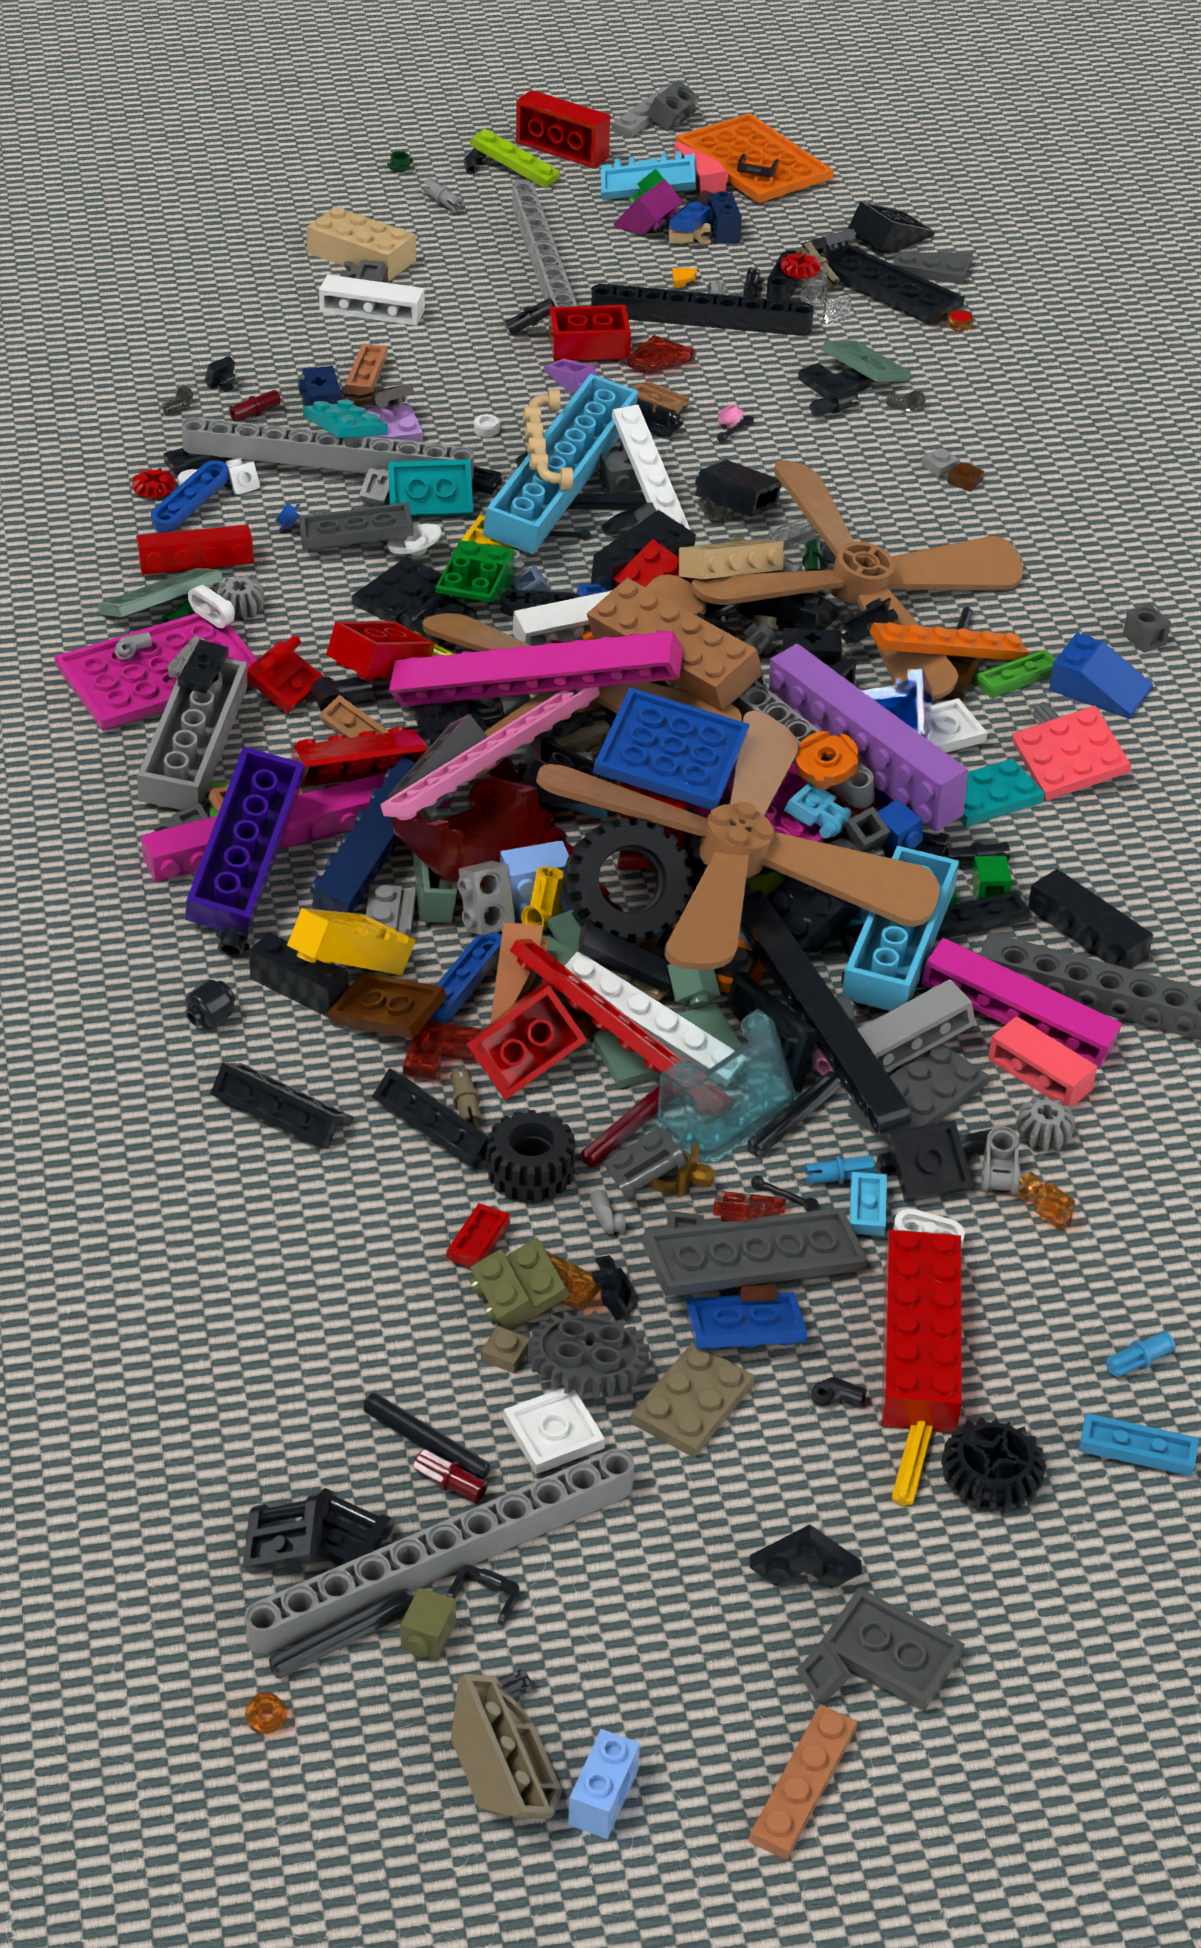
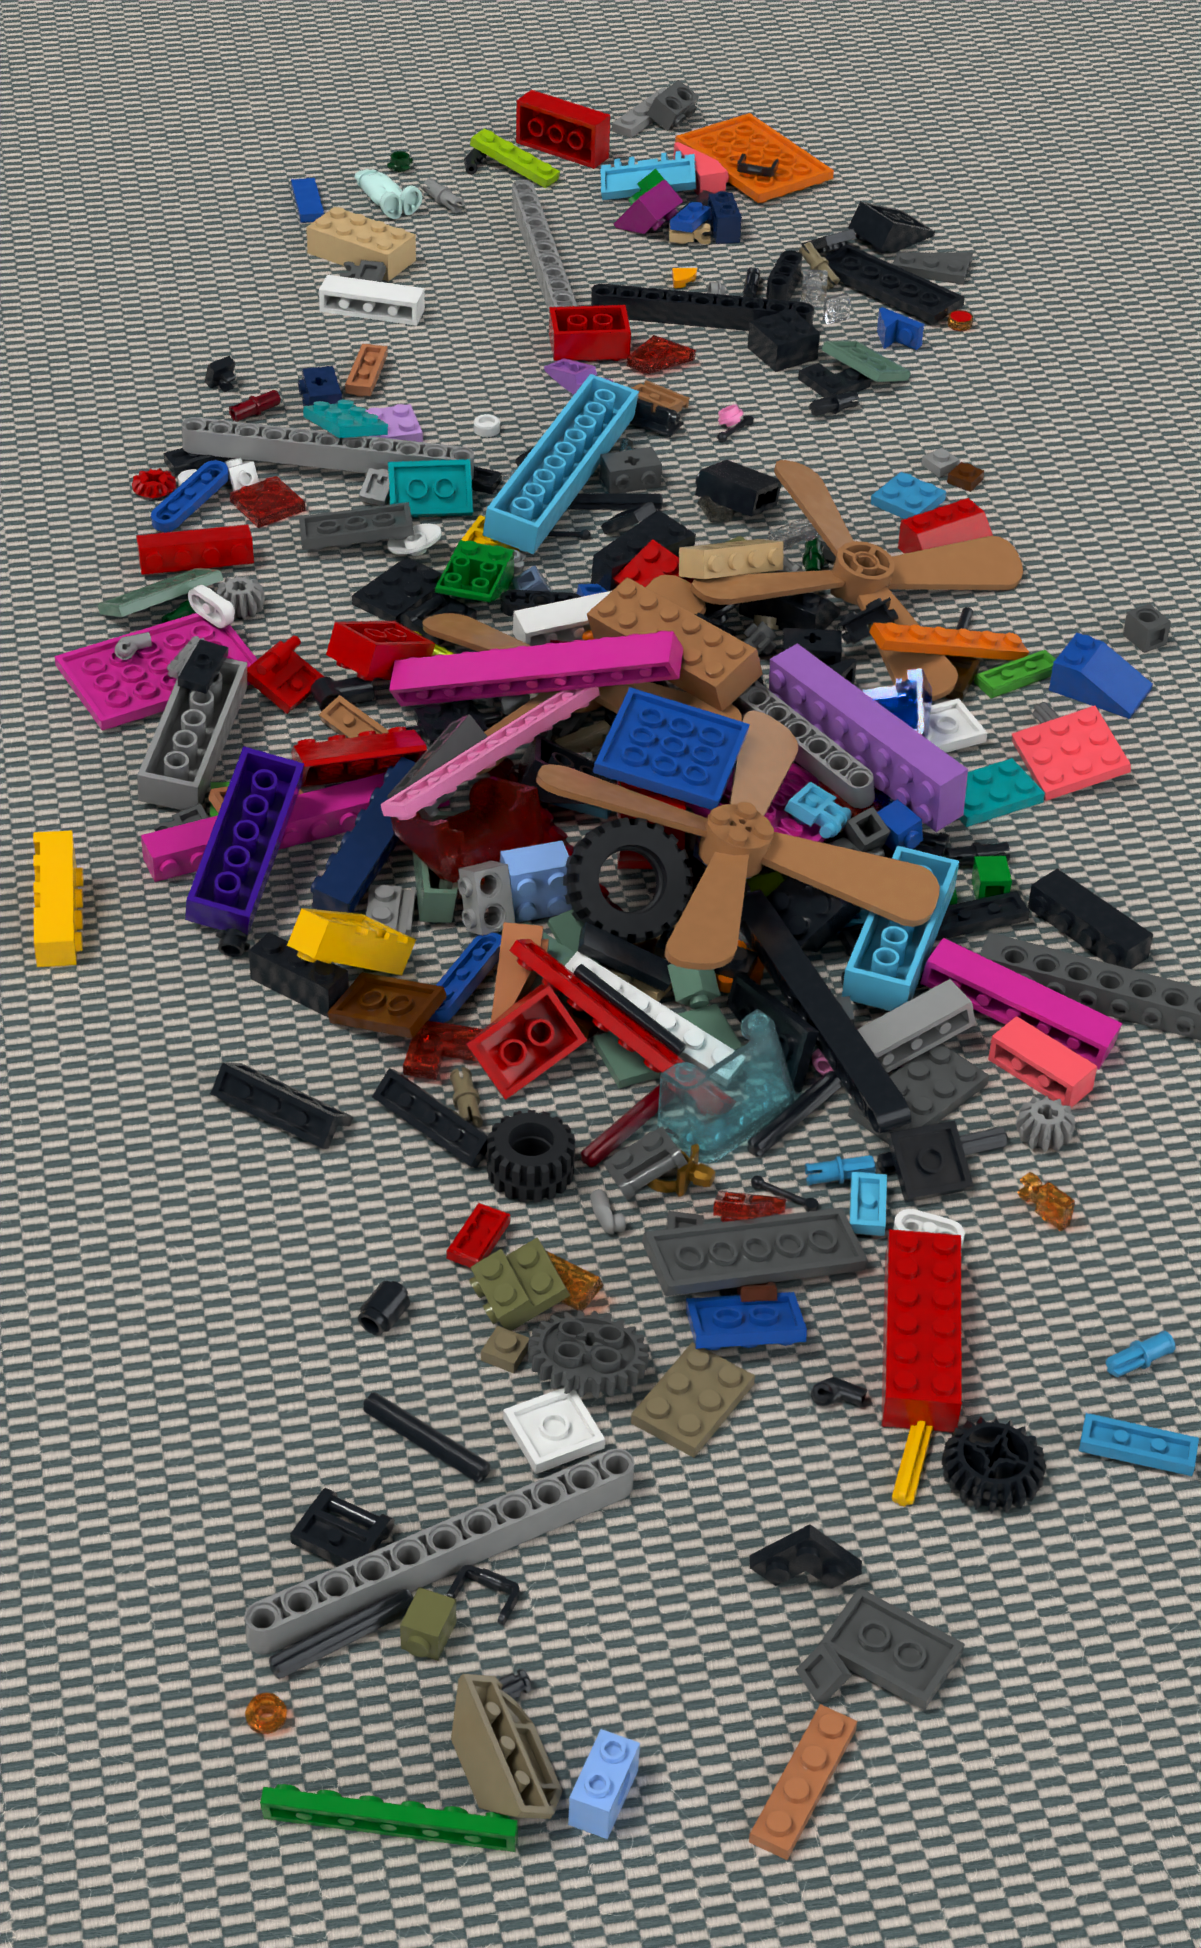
(57, 899): none -> yellow wedge
(181, 402): clear smoke arm -> none
(209, 1004): black head -> none
(267, 501): none -> clear red plate
(286, 1543): black plate -> none
(287, 516): blue plate -> none
(307, 199): none -> blue tile
(375, 1816): none -> green plate
(383, 397): dark brown plate -> none
(384, 1307): none -> black brick
(388, 194): none -> light aqua piece
(450, 1475): dark red axle -> none
(529, 316): black pin -> none
(537, 444): tan bar -> none
(545, 897): yellow piece -> none
(616, 1289): black plate -> none
(630, 1009): none -> black piece
(647, 462): white plate -> none
(783, 340): none -> black brick
(800, 266): red gear -> none
(827, 773): orange plate -> none
(899, 328): none -> blue slope
(907, 402): clear smoke arm -> none
(907, 496): none -> dark azure plate
(943, 526): none -> red slope
(1000, 1166): light grey piece -> none

